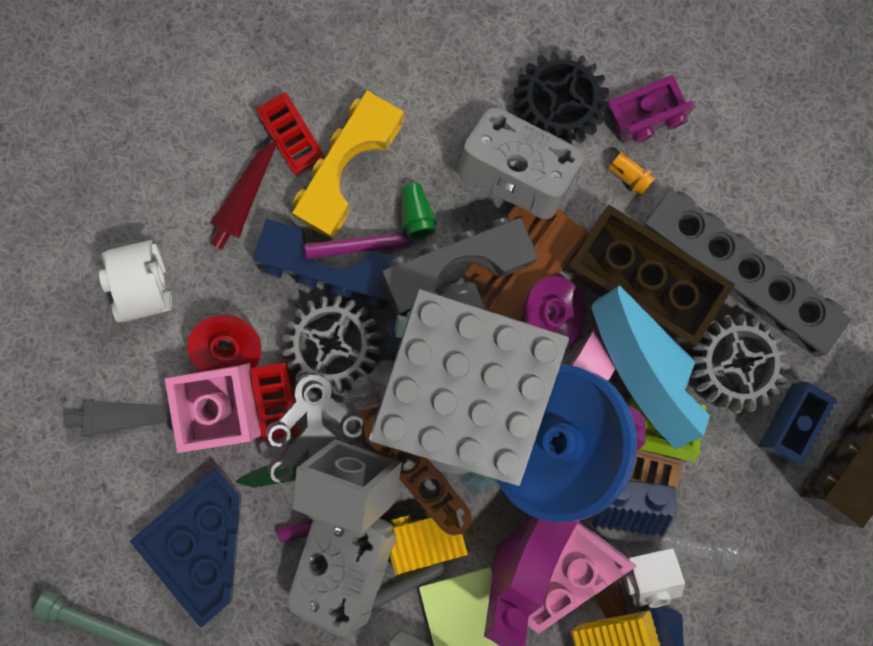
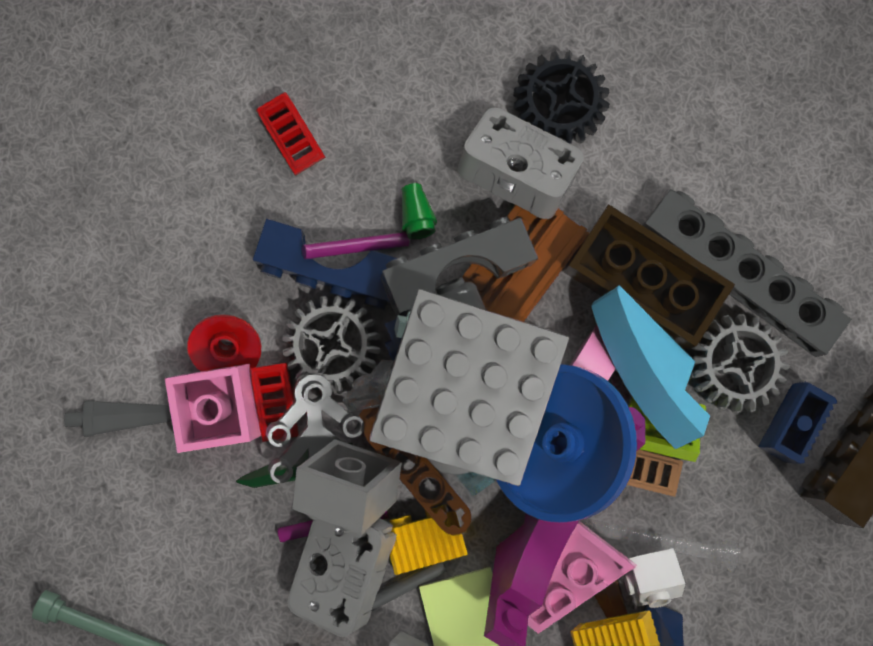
(135, 281): white brick -> none
(196, 546): dark blue plate -> none
(235, 209): dark red bar -> none
(370, 127): yellow arch -> none
(564, 303): magenta dish -> none
(631, 173): light orange pin -> none
(641, 509): dark blue brick -> none
(649, 109): magenta bracket -> none

